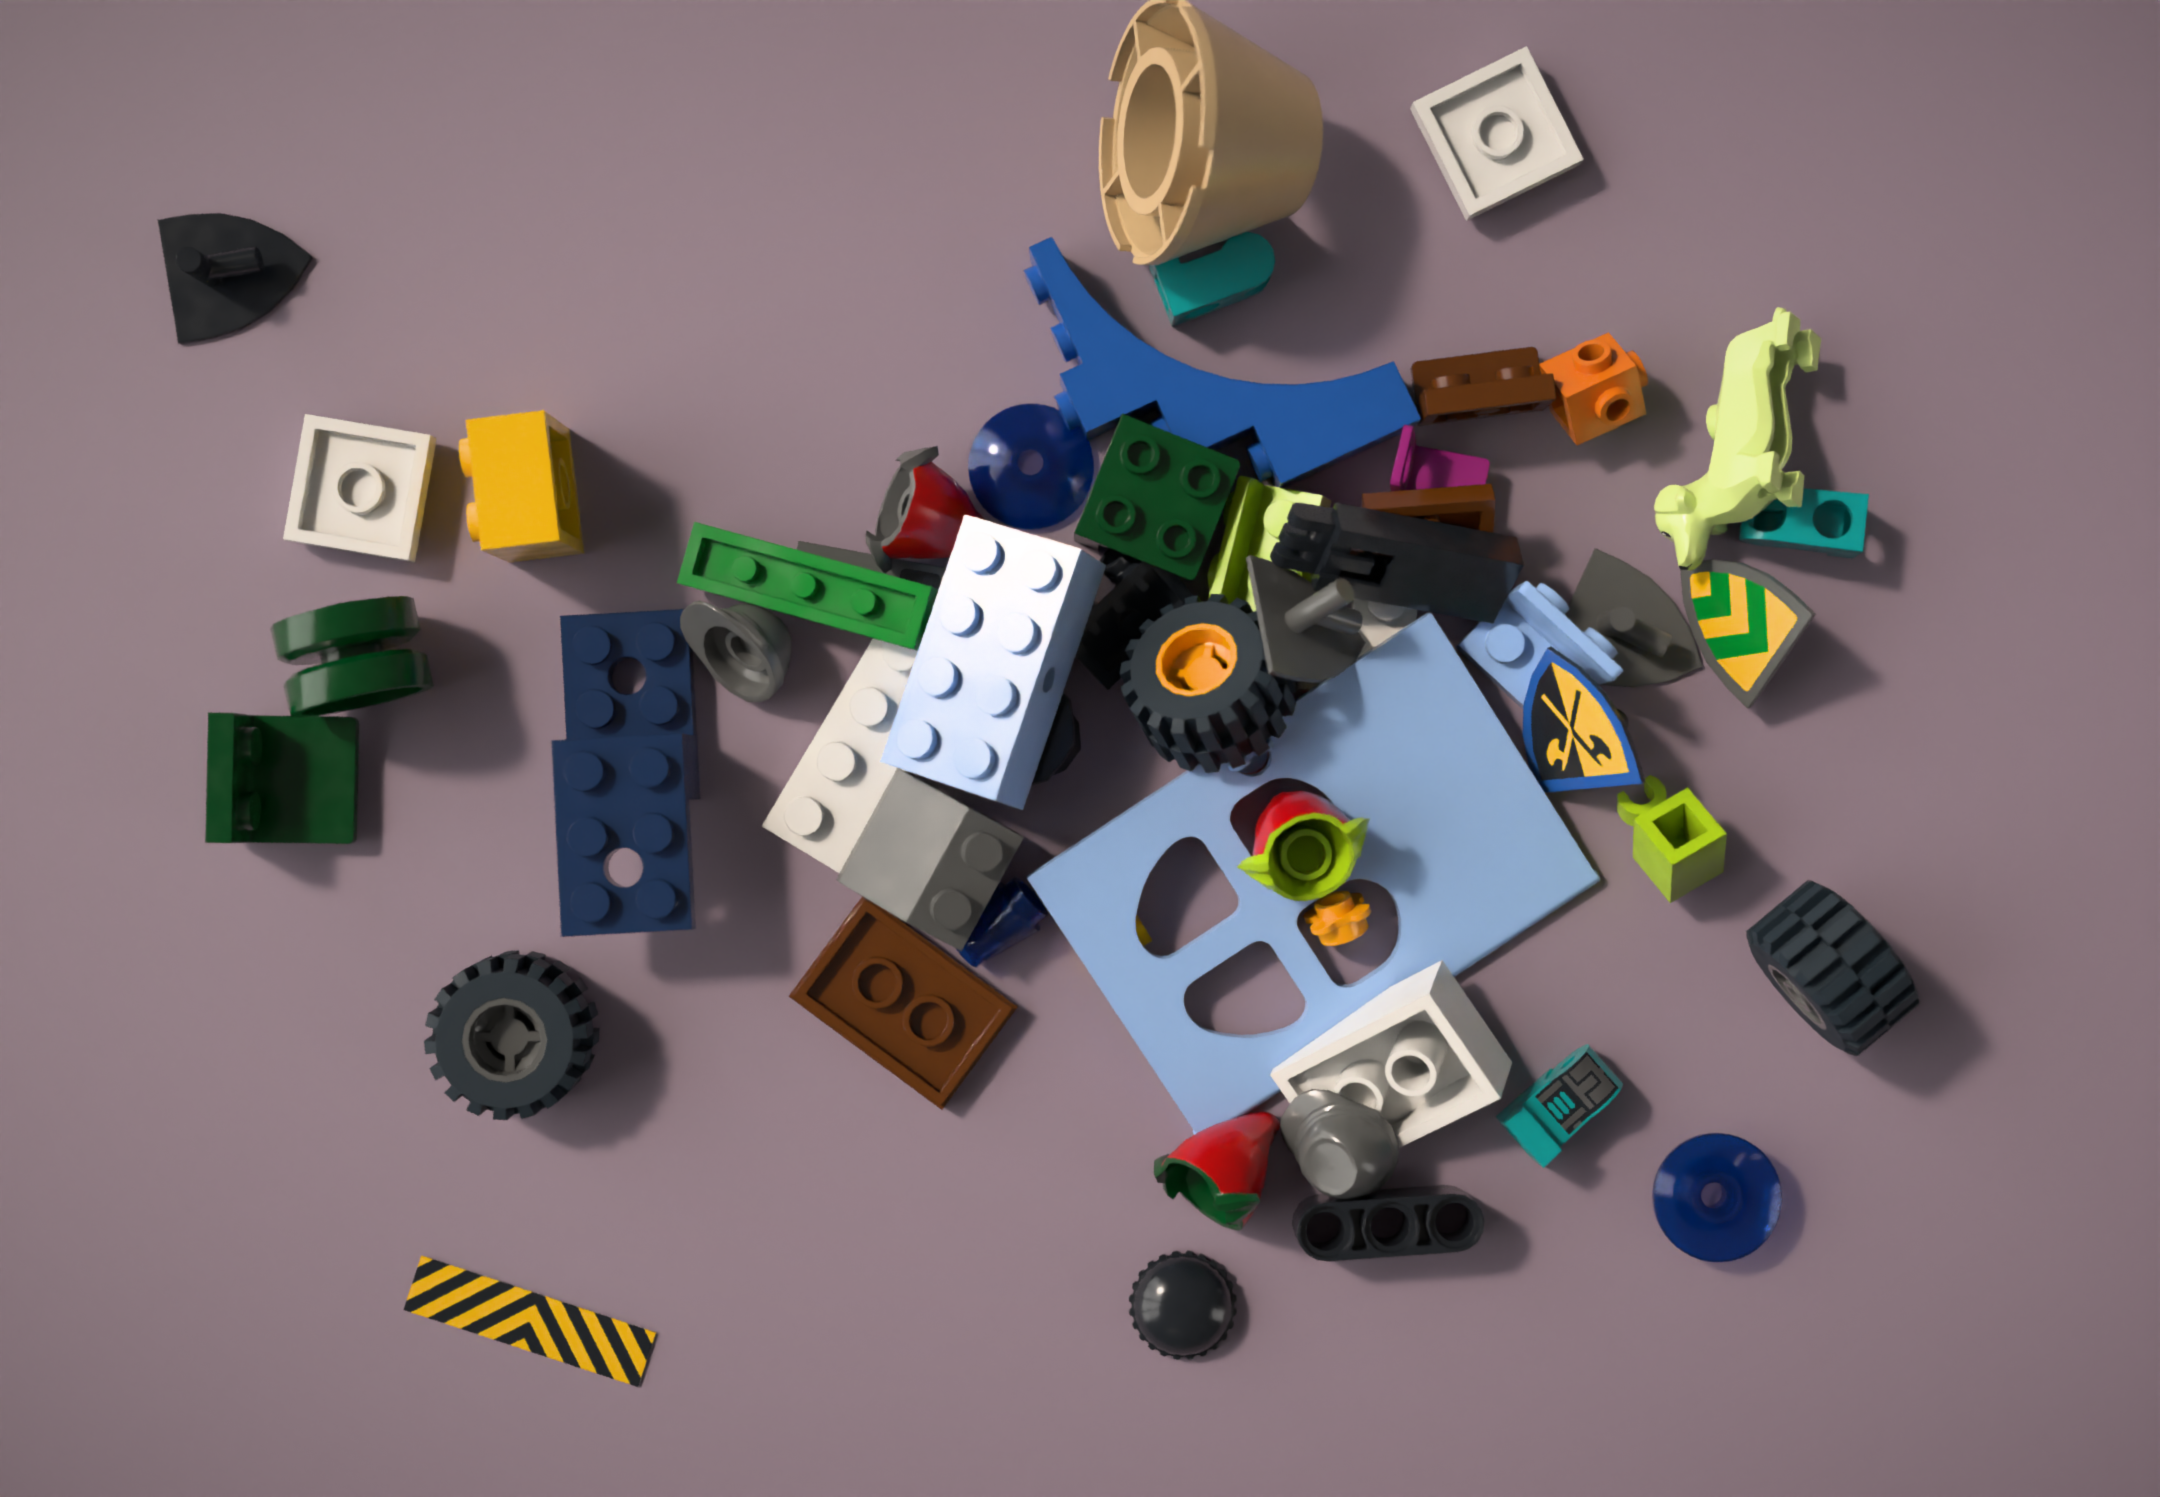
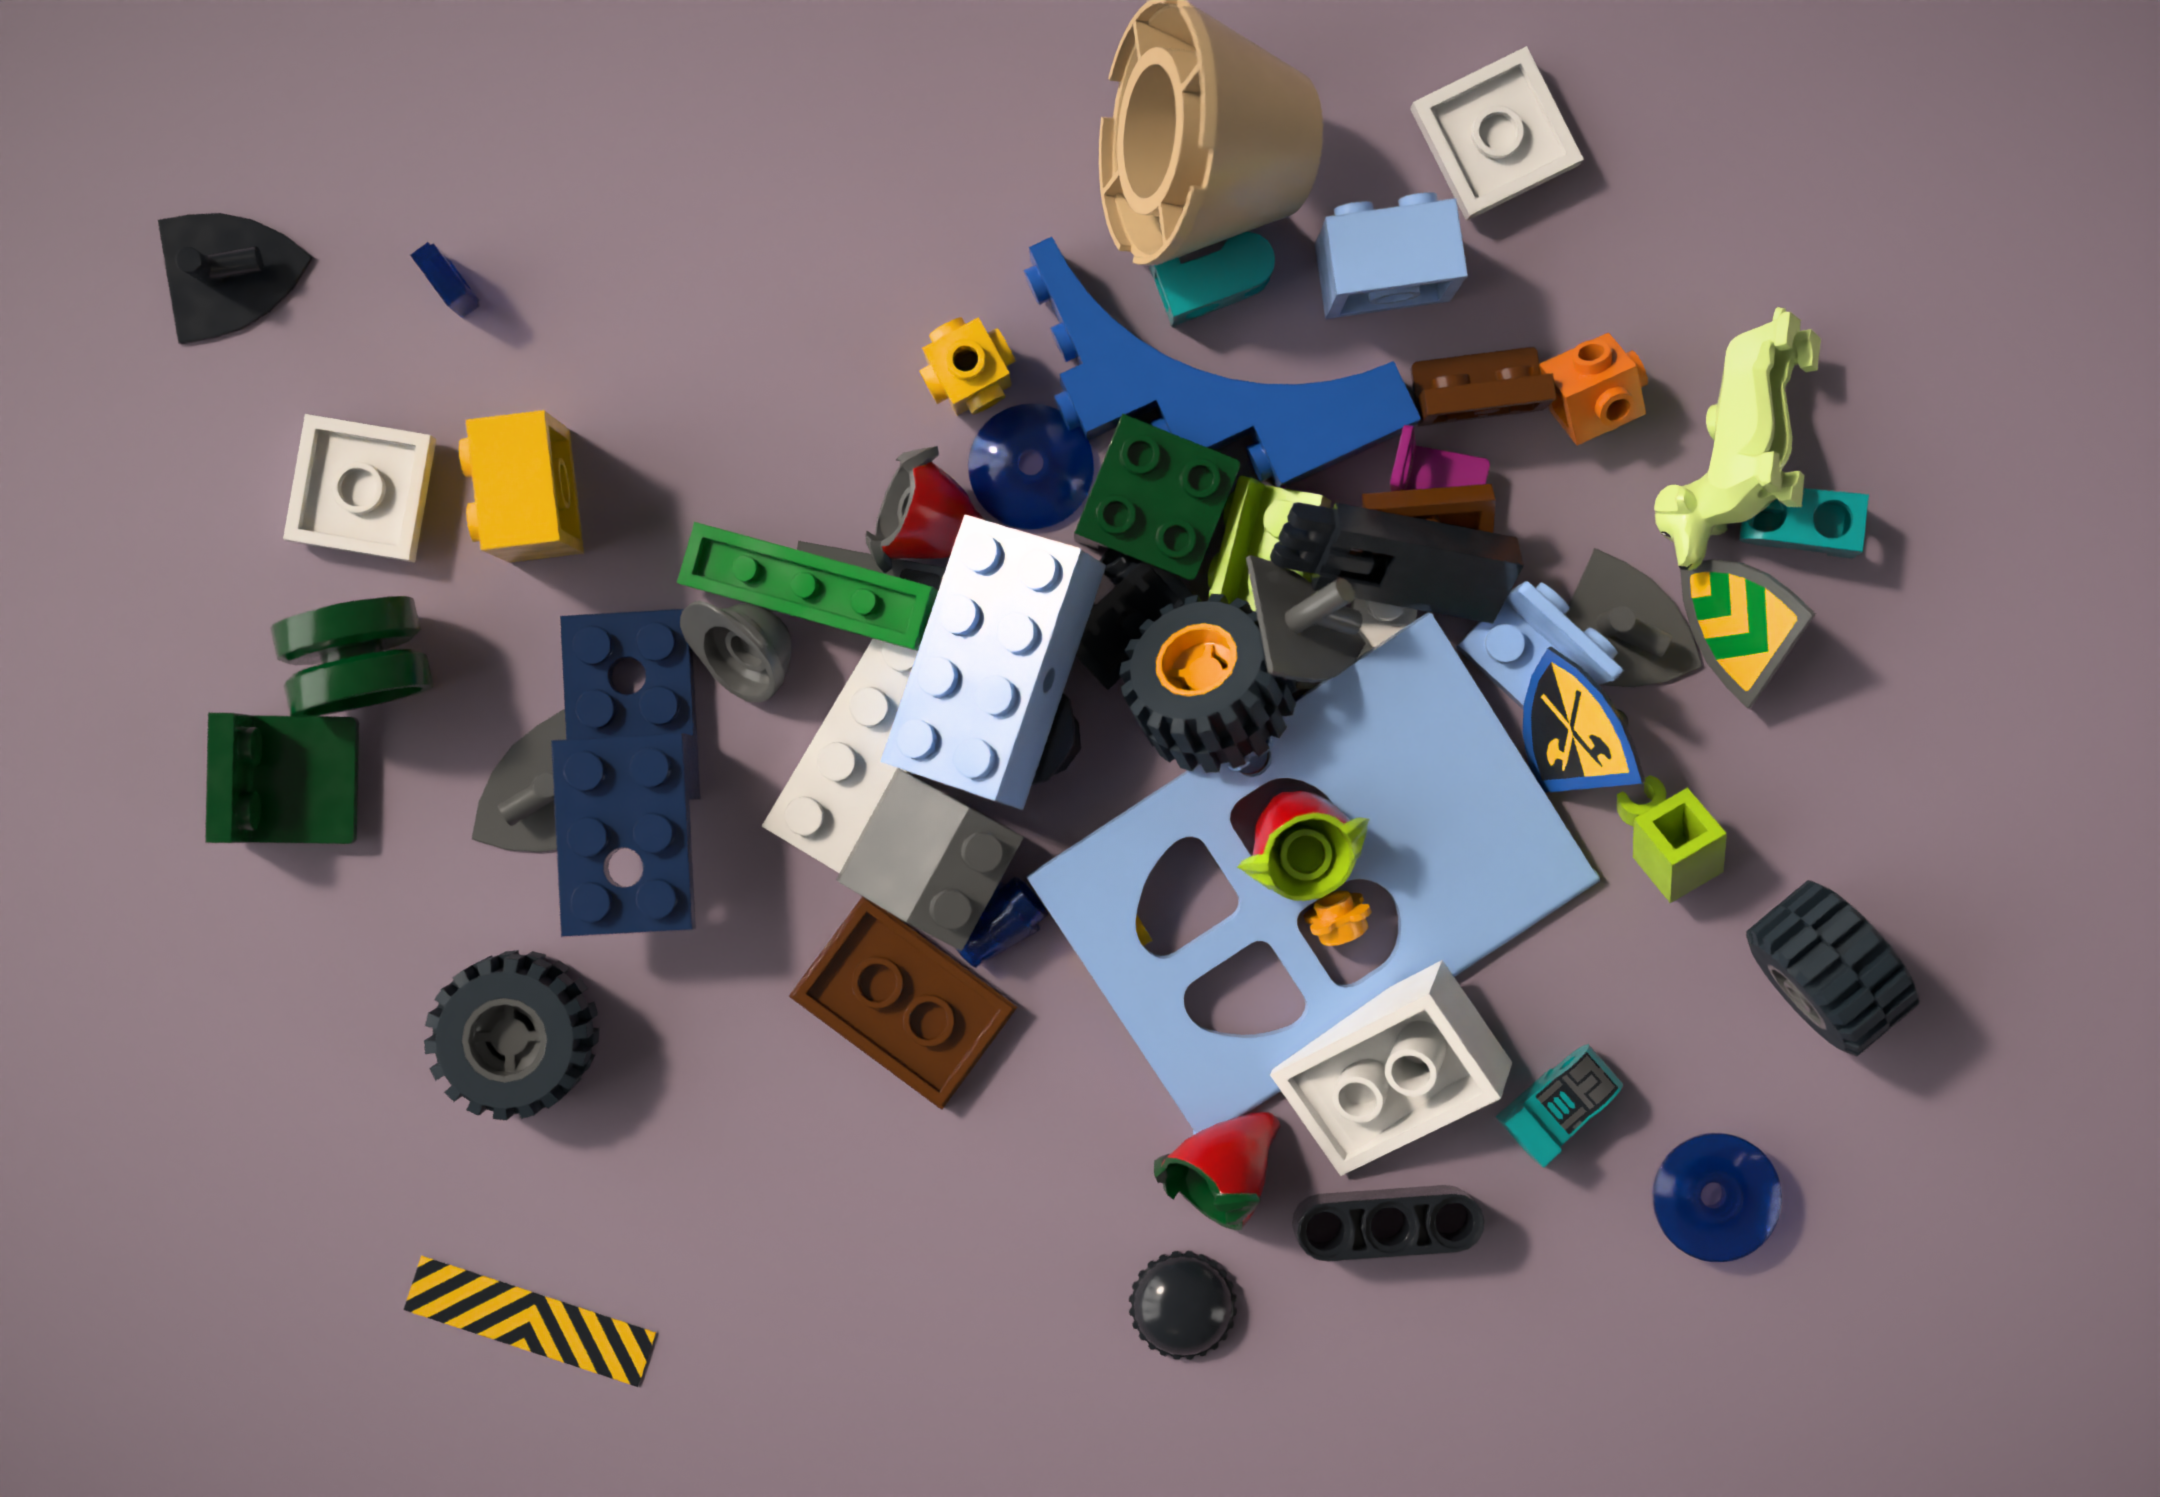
(446, 279): none -> clear blue tile
(519, 796): none -> dark grey shield
(971, 389): none -> yellow brick
(1339, 1143): dark grey hat -> none
(1390, 255): none -> light blue brick

